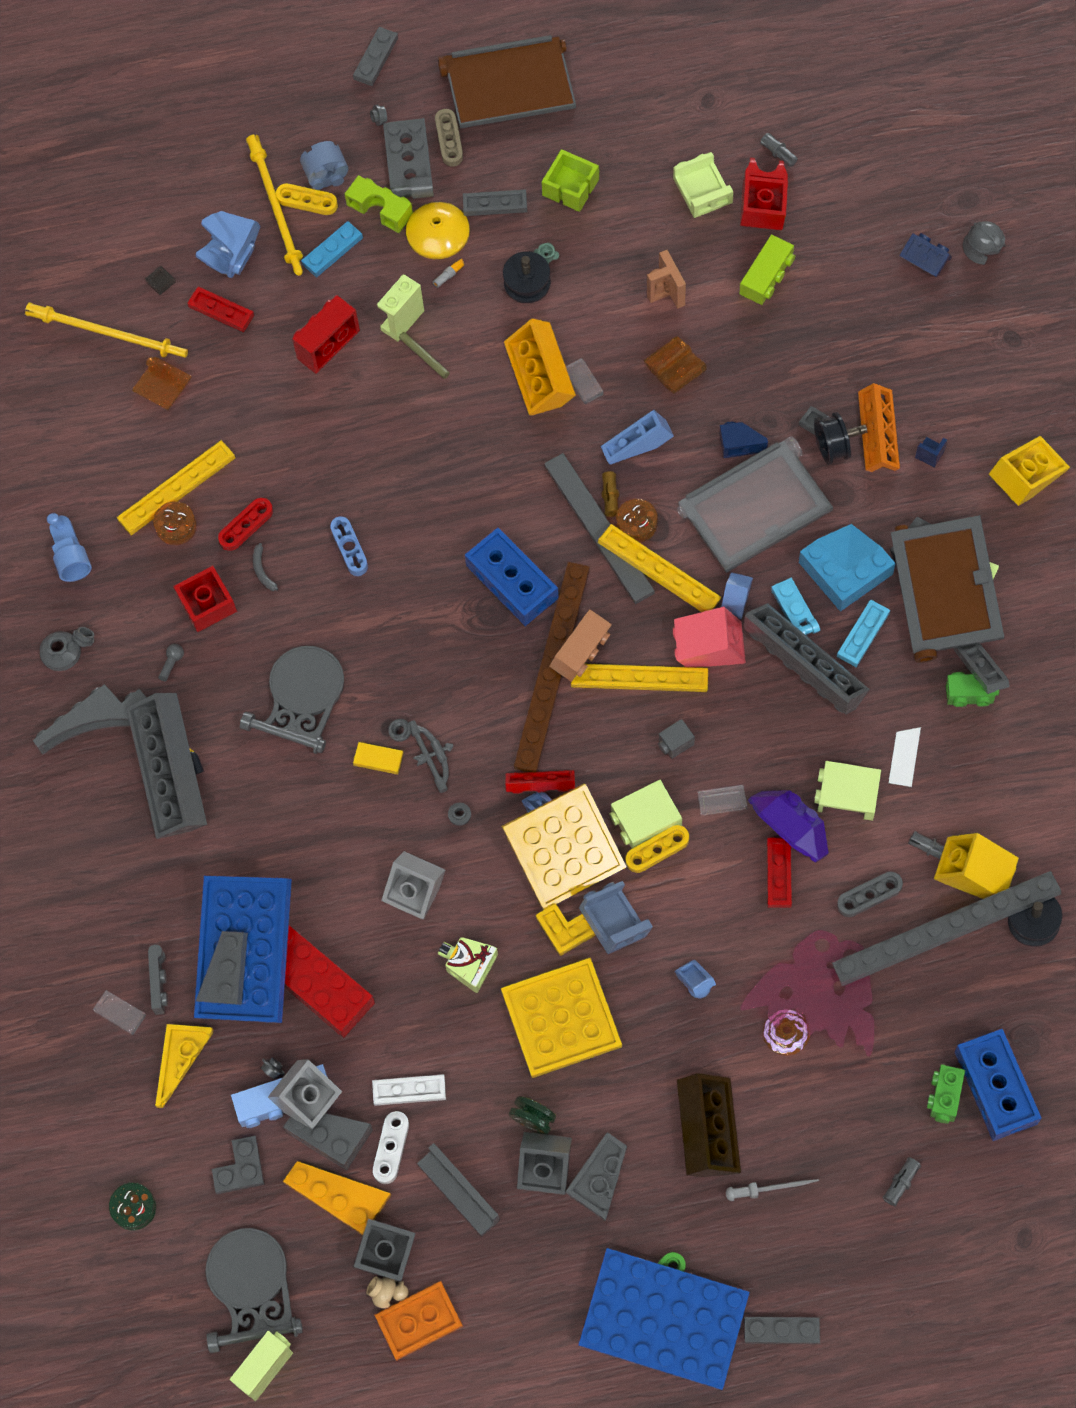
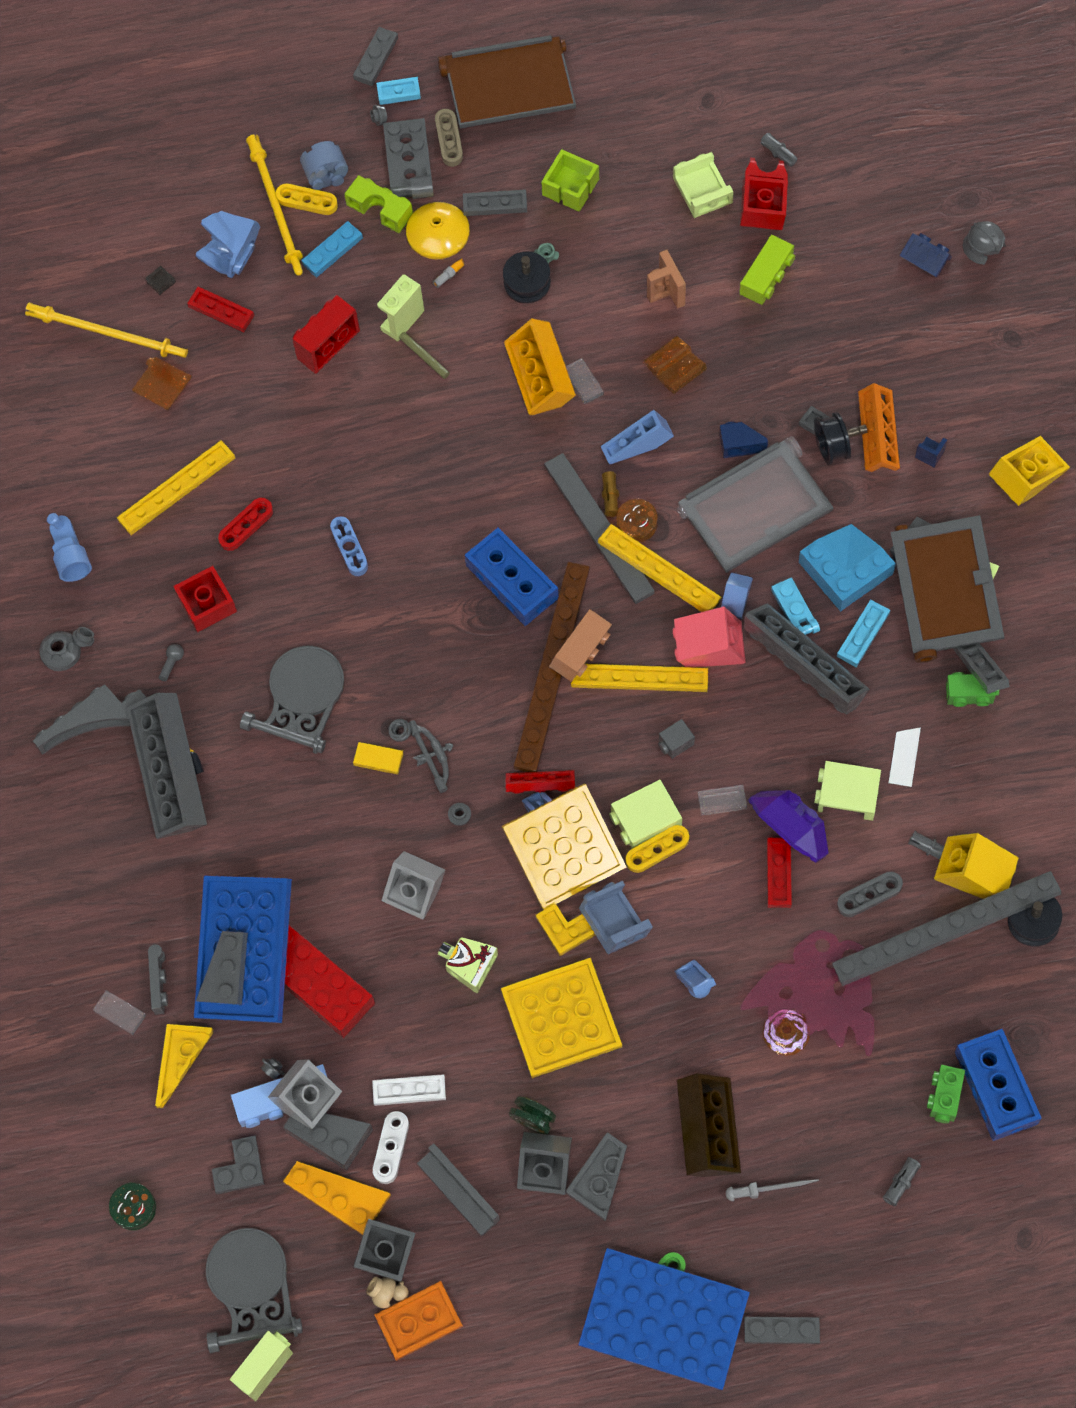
(175, 523): clear orange head -> none
(257, 565): dark grey piece -> none
(398, 90): none -> medium azure plate

